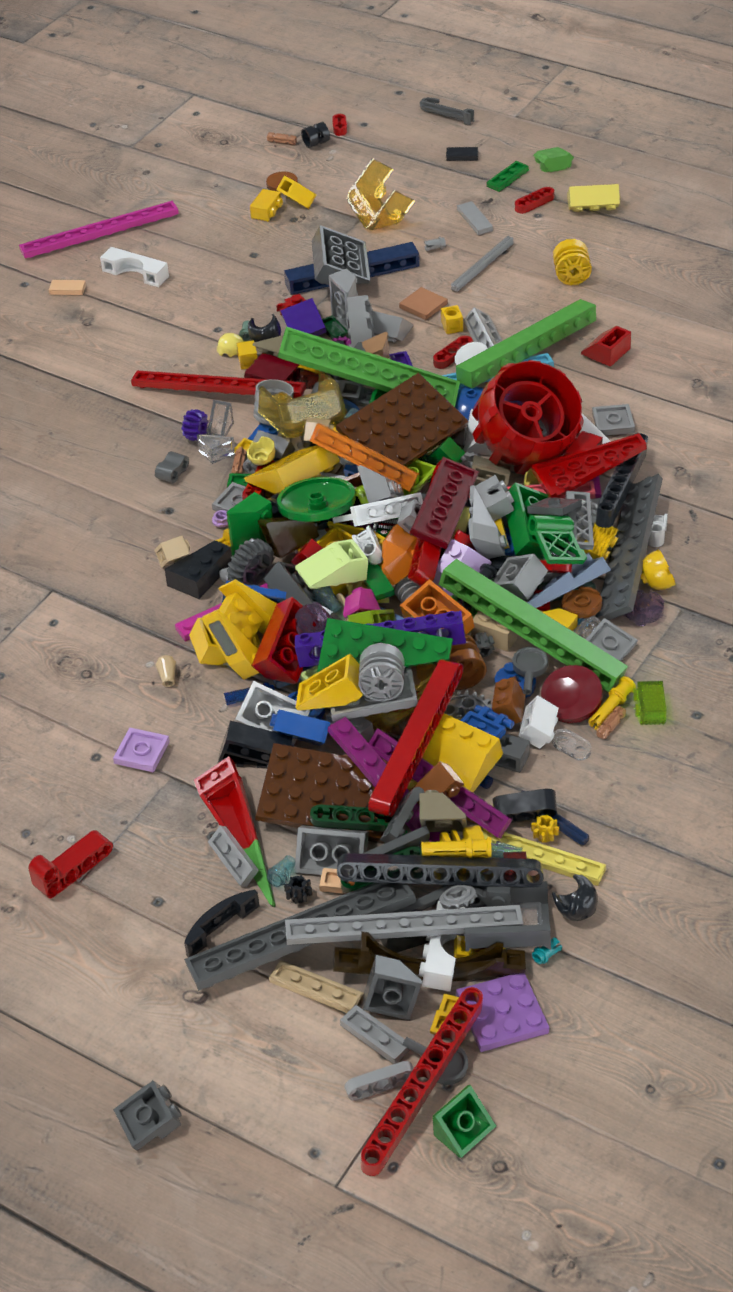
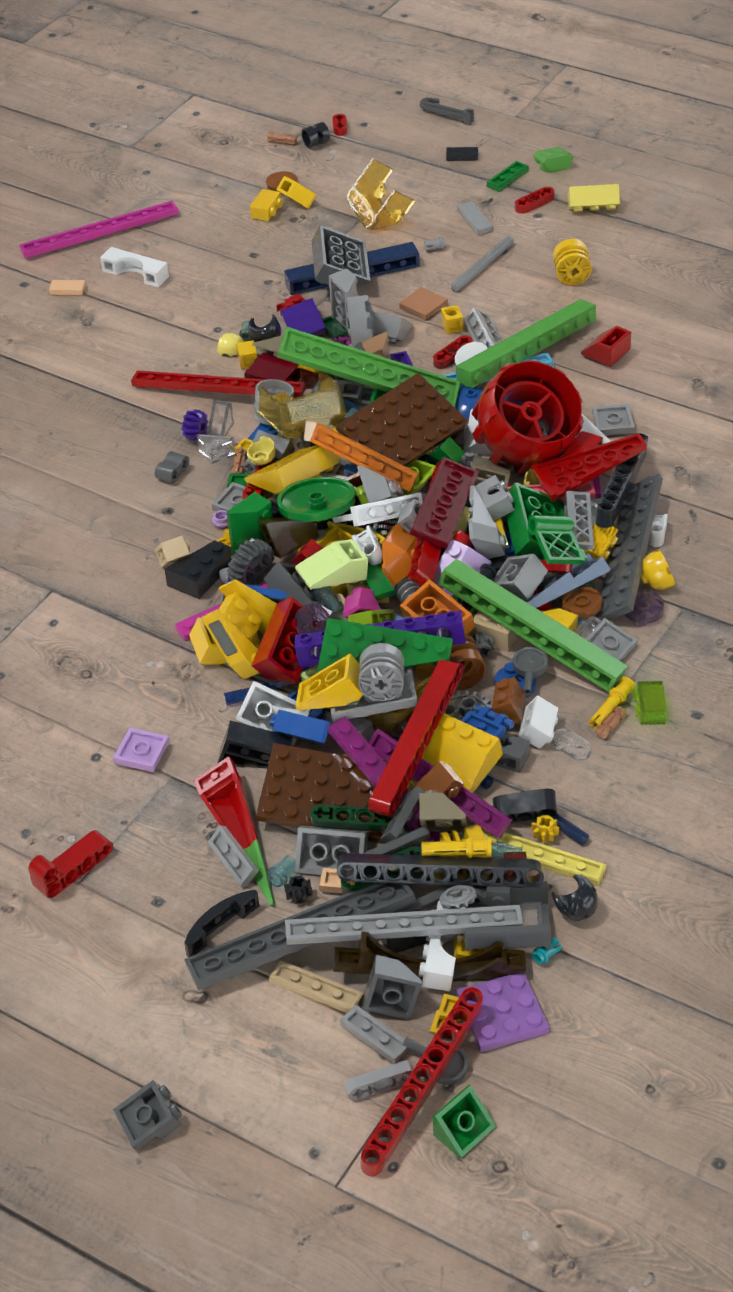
(166, 668): tan cone -> none
(554, 506): dark grey plate -> none
(574, 692): dark red piece -> none

